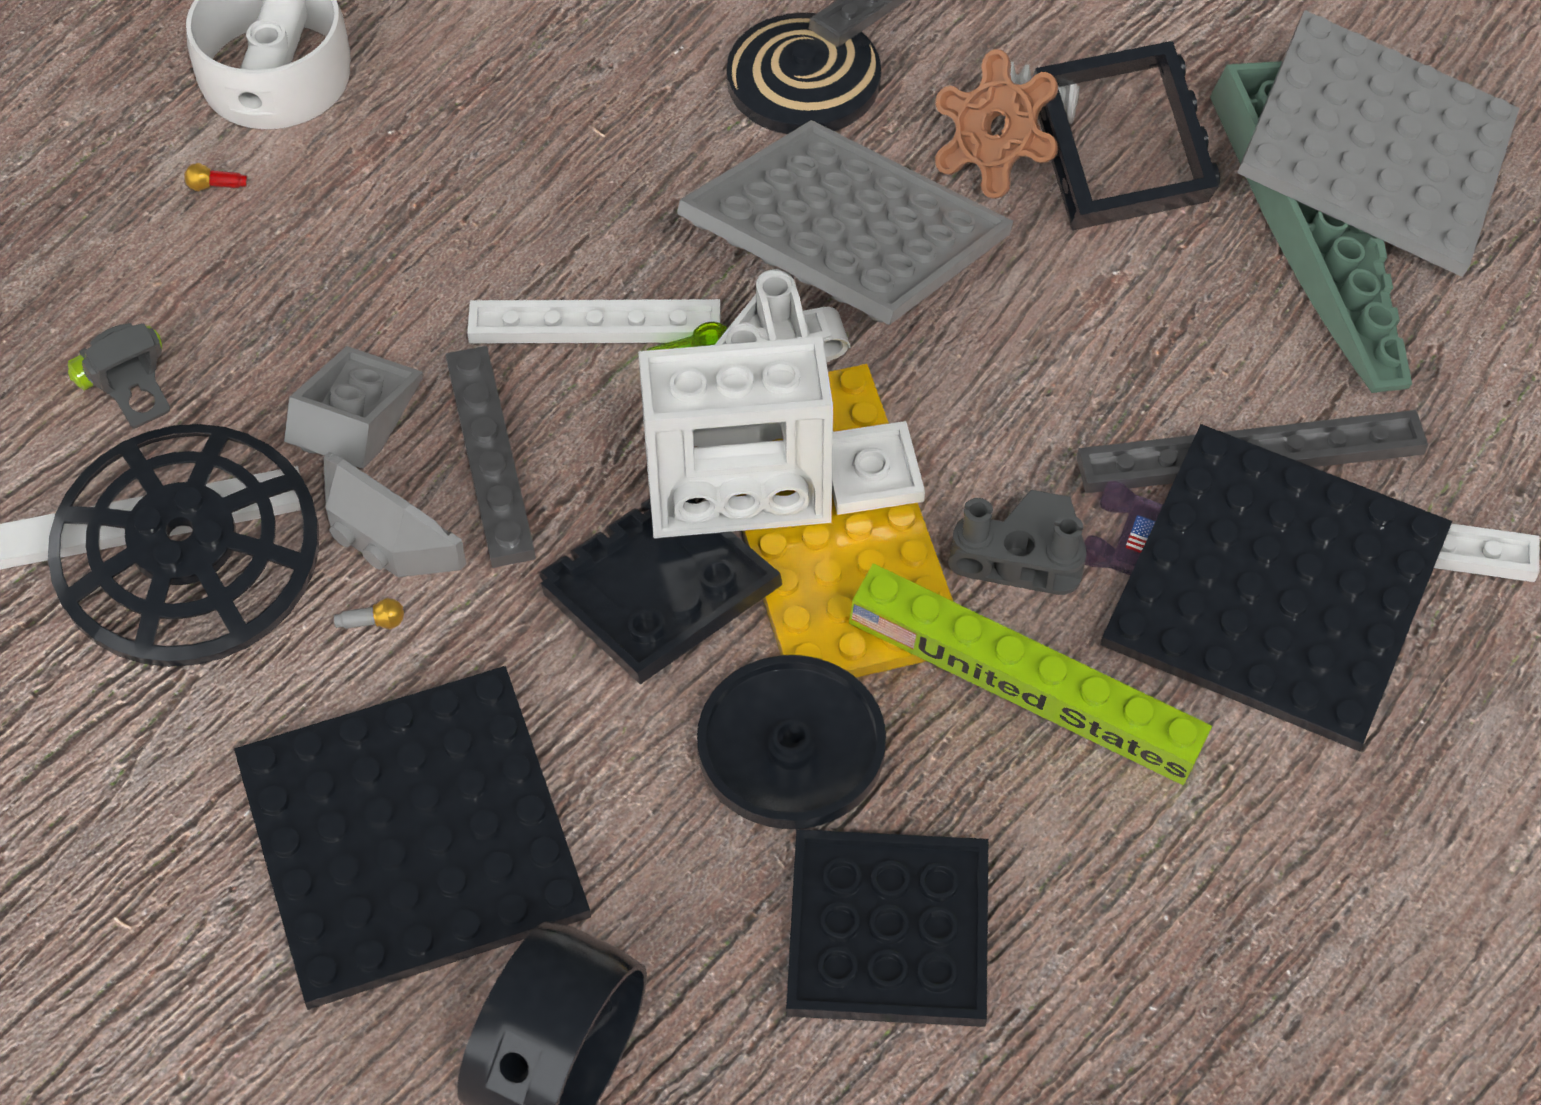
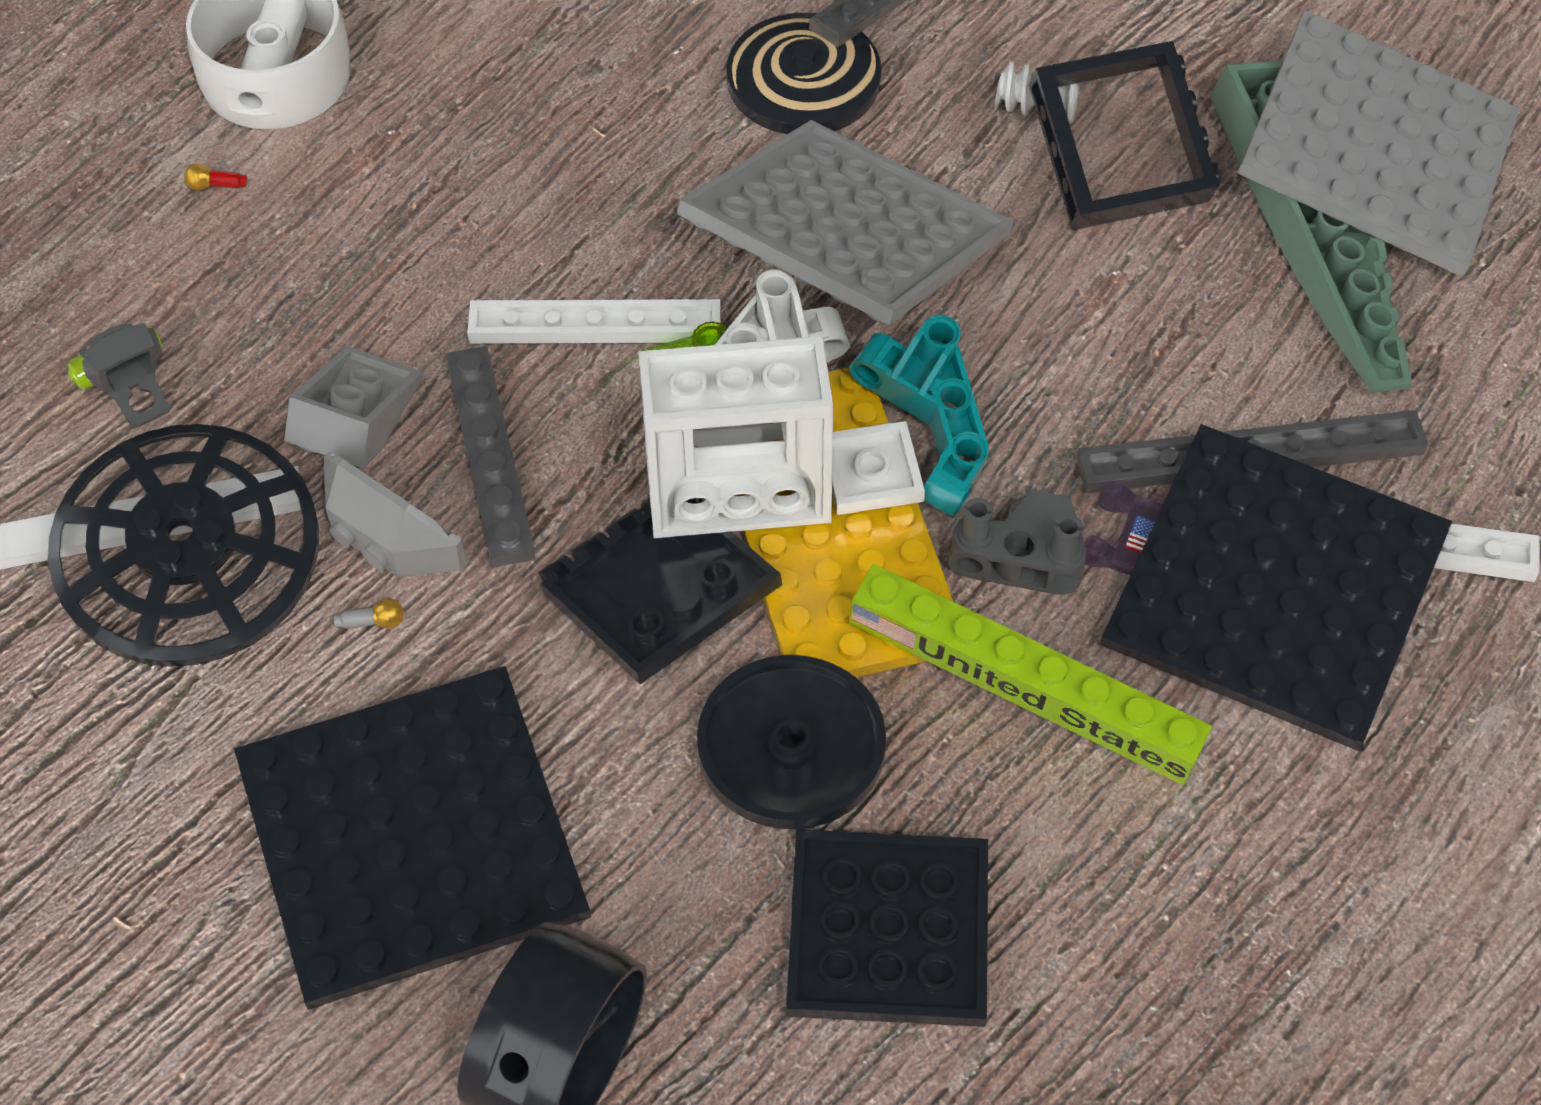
(920, 383): none -> teal connector
(973, 118): nougat plate -> none

